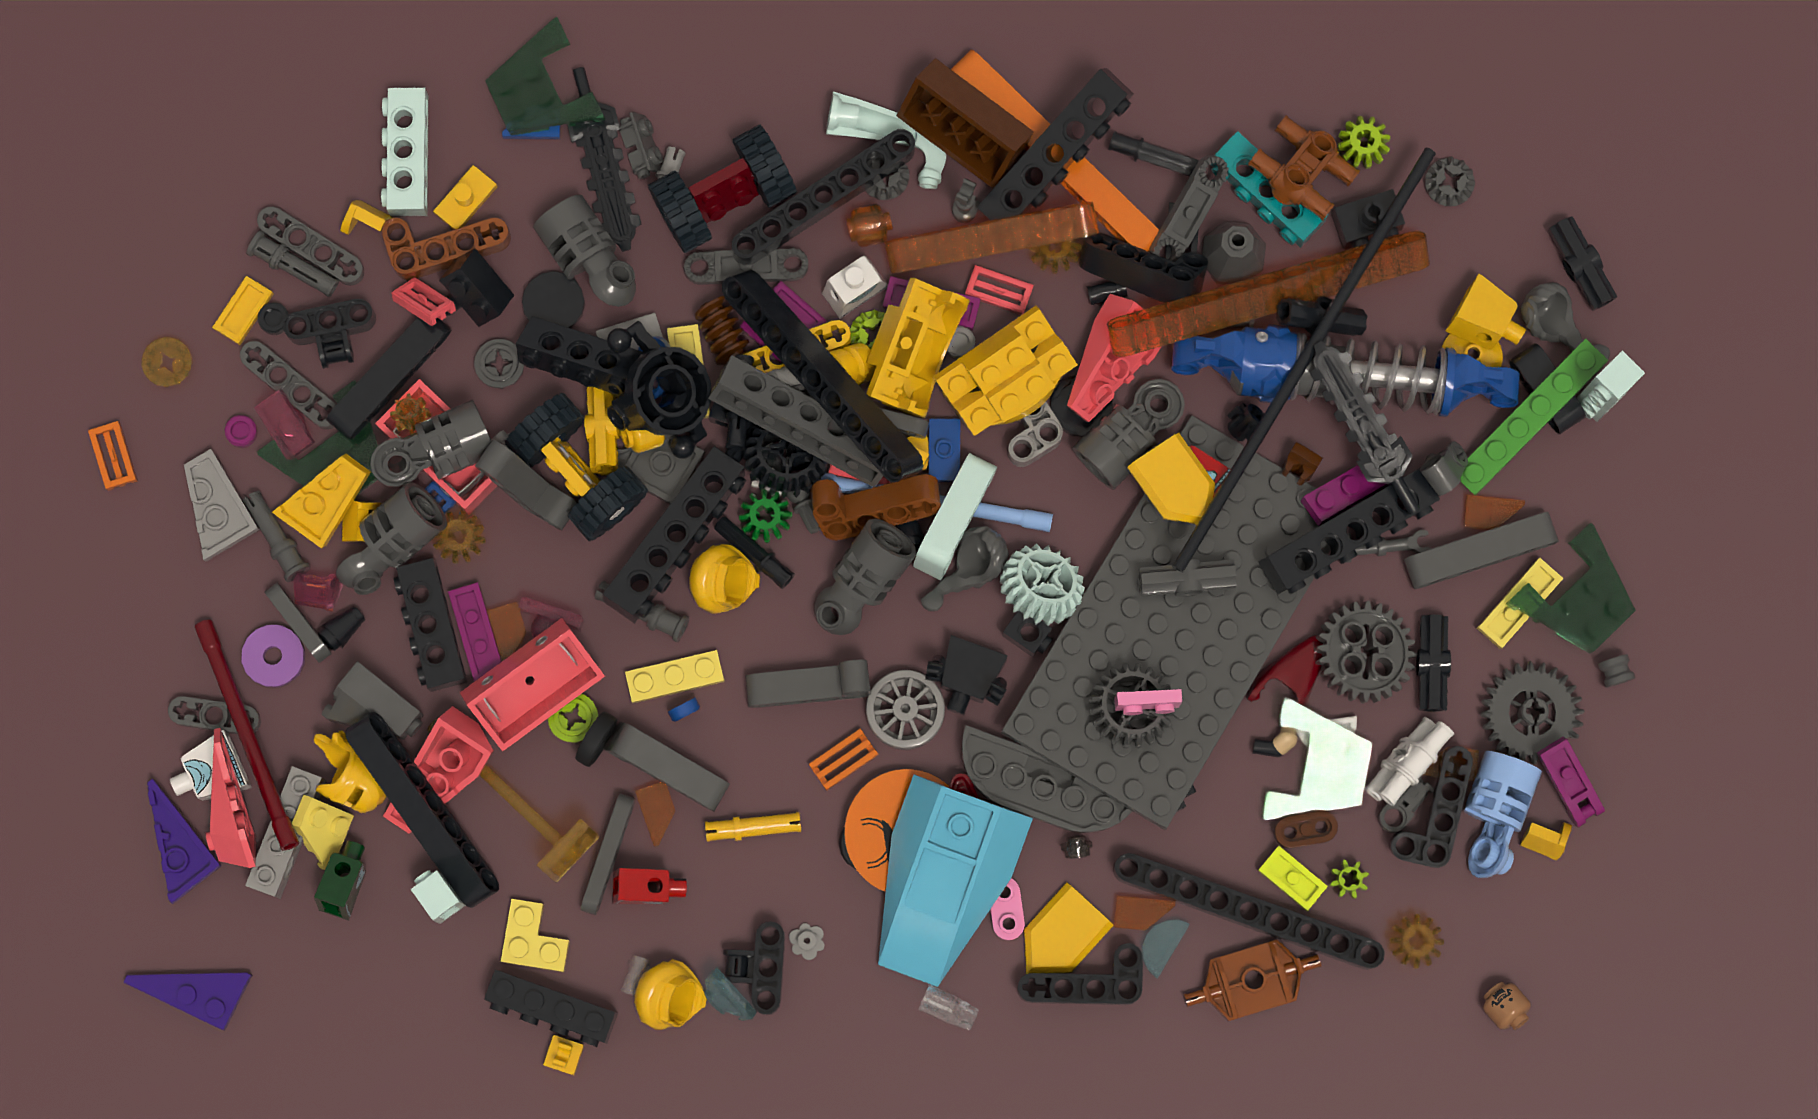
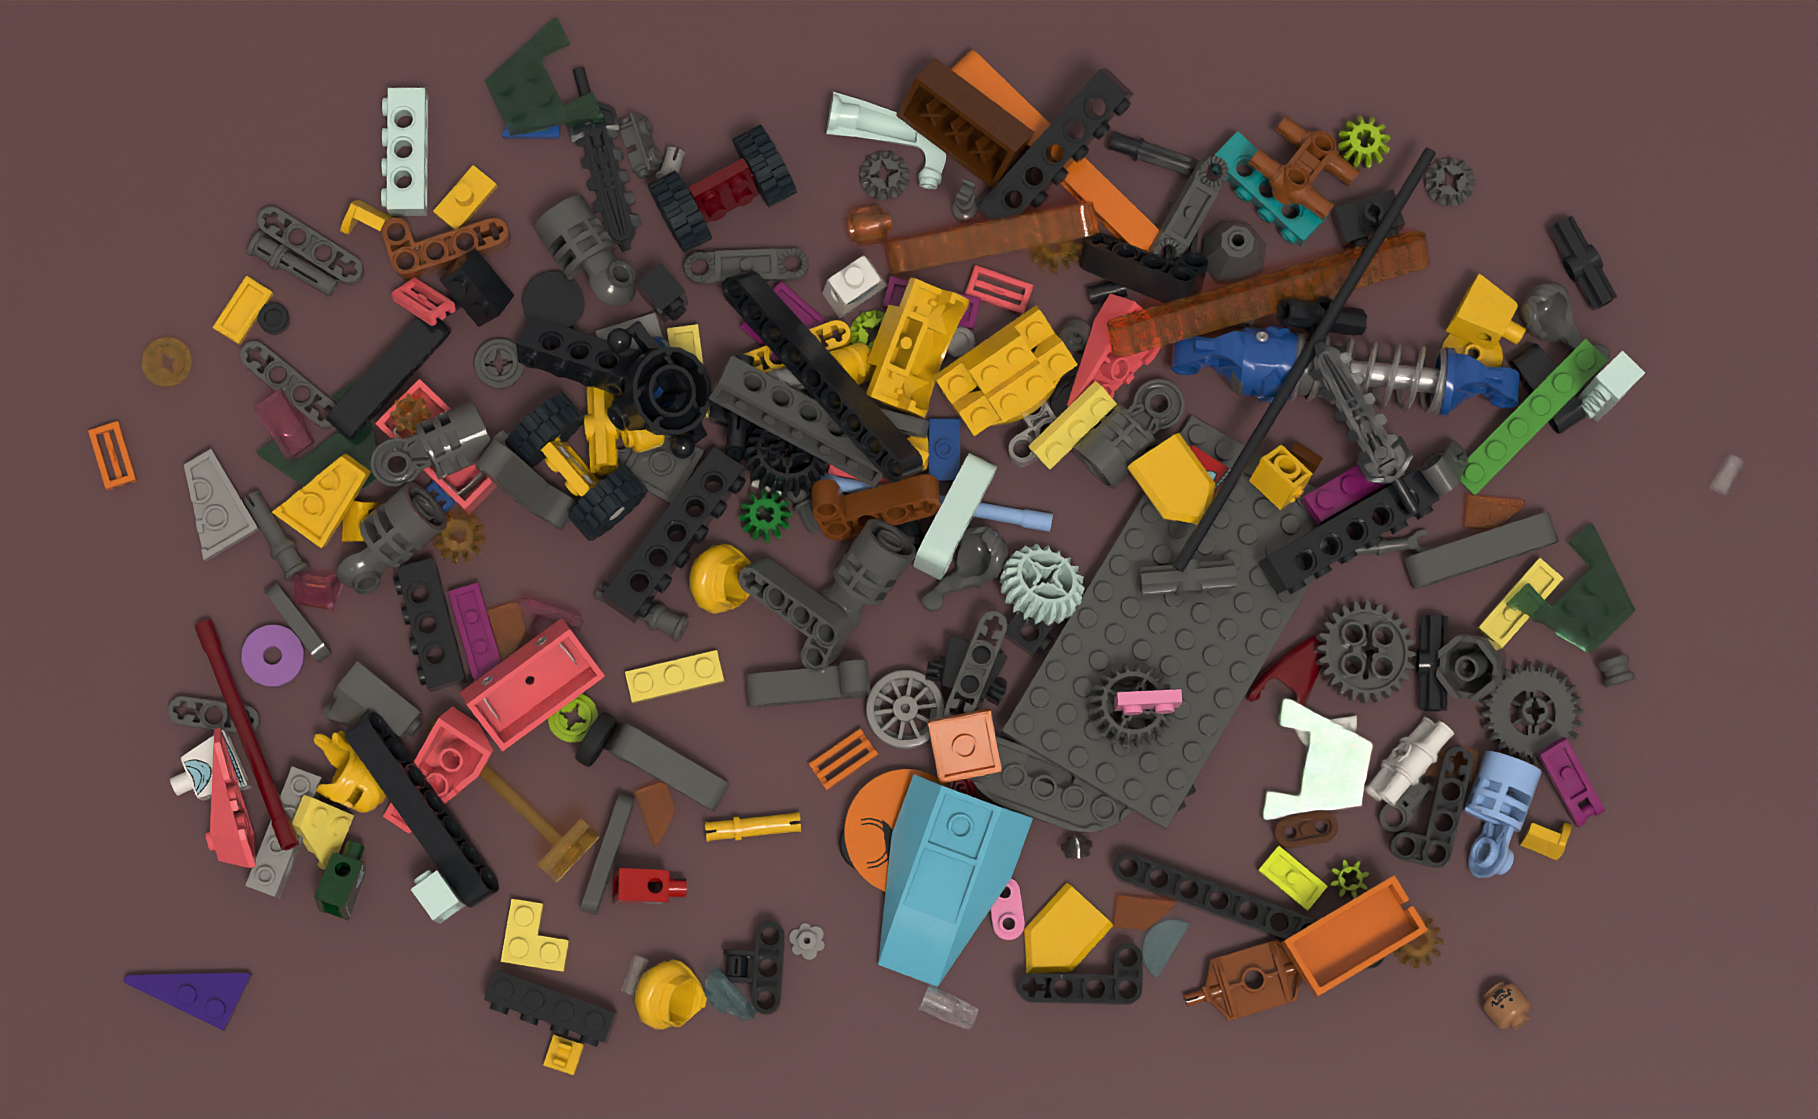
(183, 853): dark purple wing -> none
(241, 431): magenta tile -> none
(332, 343): black piece -> none
(341, 628): black cone -> none
(663, 294): none -> black brick
(684, 710): blue tile -> none
(721, 330): reddish brown piece -> none
(765, 561): black axle -> none
(802, 607): none -> dark grey beam
(830, 183): black beam -> none
(964, 746): none -> orange tile
(971, 668): none -> dark grey beam
(1072, 425): none -> light yellow plate
(1075, 334): none -> dark grey tile
(1244, 421): black gear -> none
(1278, 746): arm -> none
(1280, 477): none -> yellow head
(1354, 936): none -> orange piece
(1471, 666): none -> dark grey cone
(1727, 474): none -> clear pin

